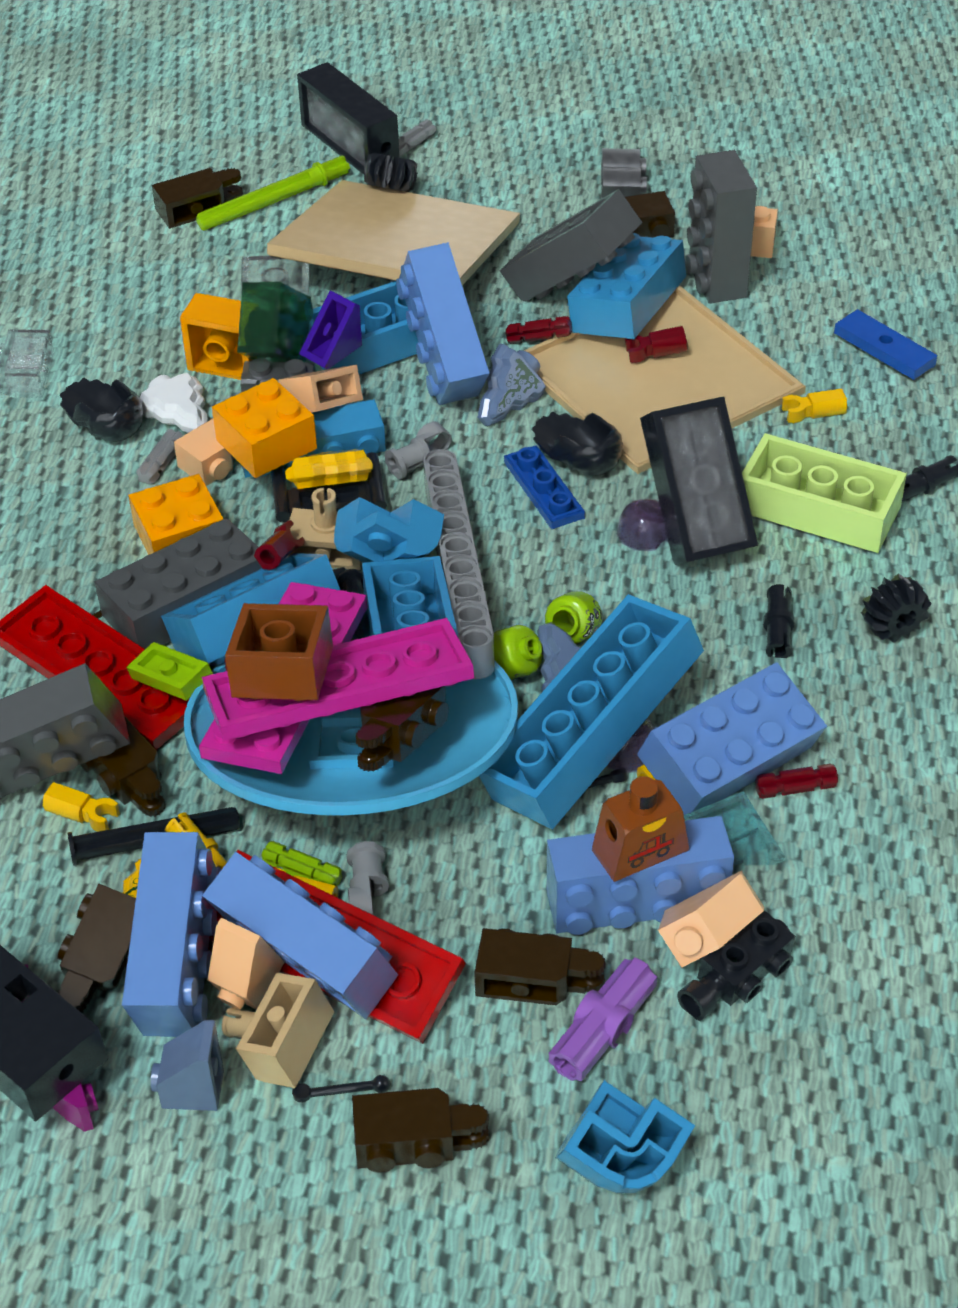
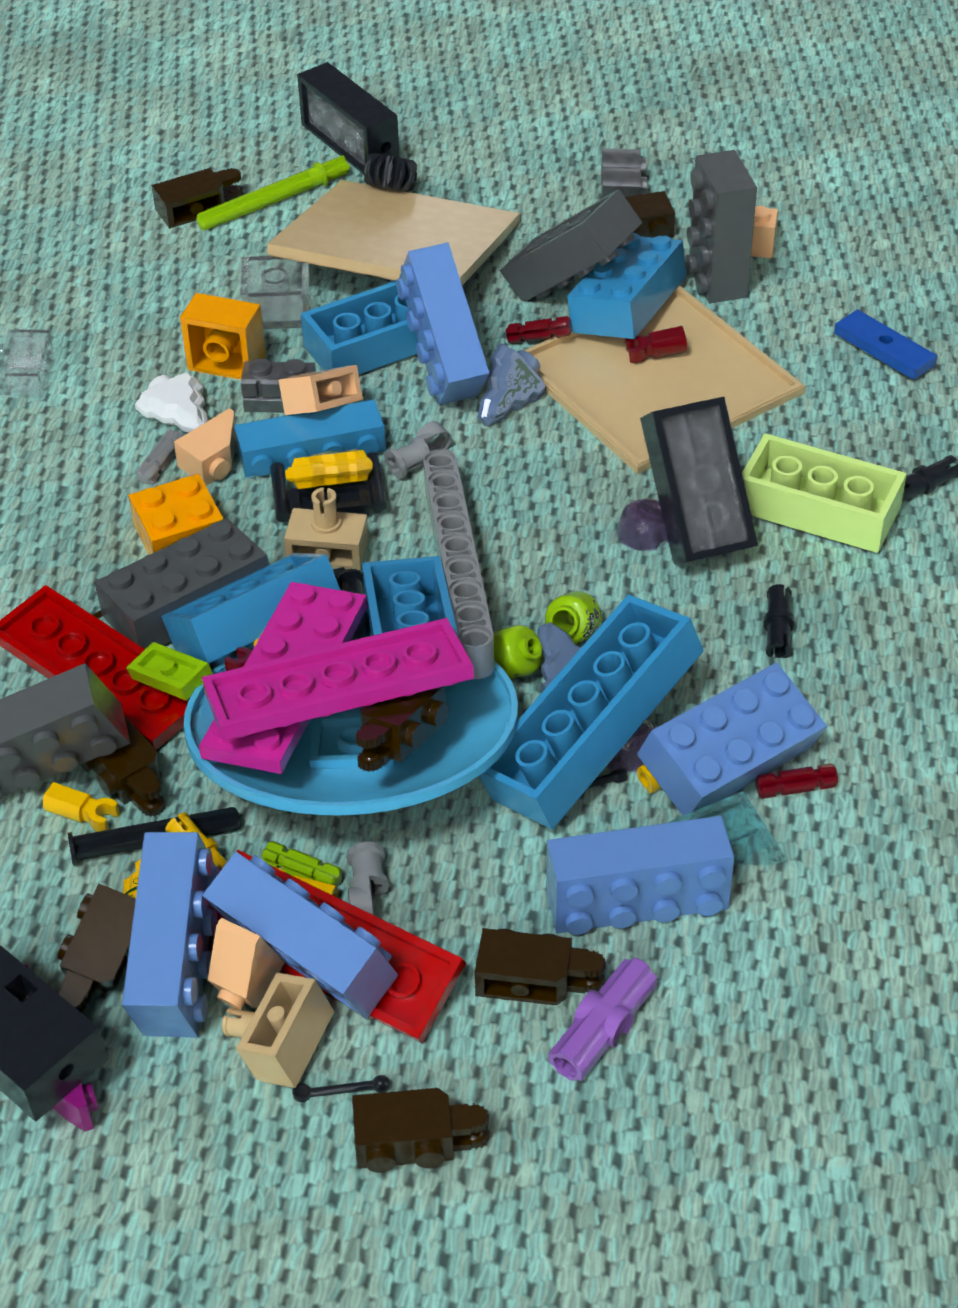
(103, 409): black hair -> none
(190, 1070): sand blue slope -> none
(264, 427): light orange brick -> none
(273, 321): clear green brick -> none
(277, 546): dark red bar -> none
(279, 651): dark orange brick -> none
(334, 332): dark purple slope -> none
(380, 535): dark azure brick -> none
(416, 136): light grey axle -> none
(544, 487): blue tile -> none
(584, 445): black hair -> none
(622, 1142): dark azure brick -> none
(639, 829): dark orange torso -> none
(709, 918): light nougat slope -> none
(759, 949): black brick -> none
(815, 405): yellow bar -> none
(896, 608): black gear -> none

